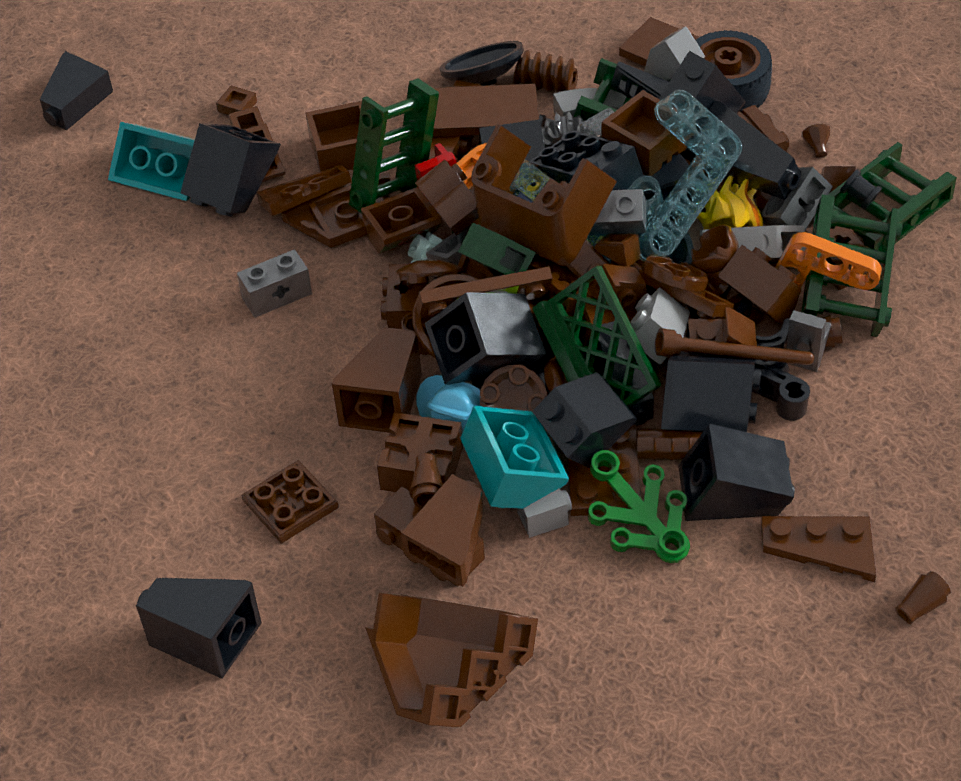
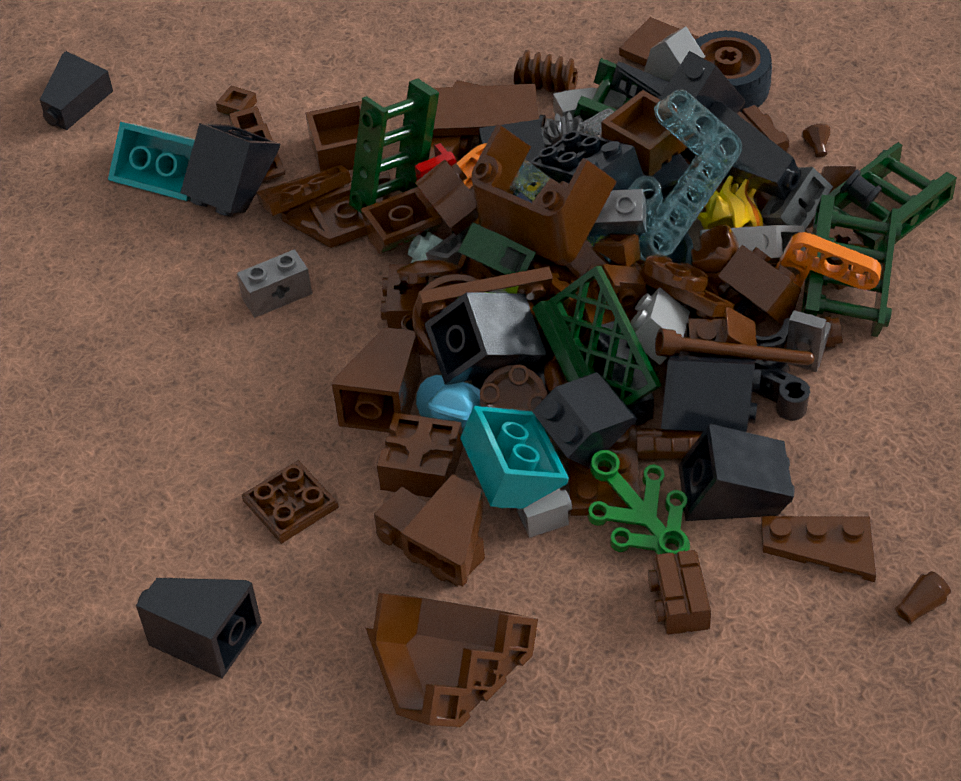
(425, 480): reddish brown cone -> none
(483, 63): black dish -> none
(681, 592): none -> reddish brown brick

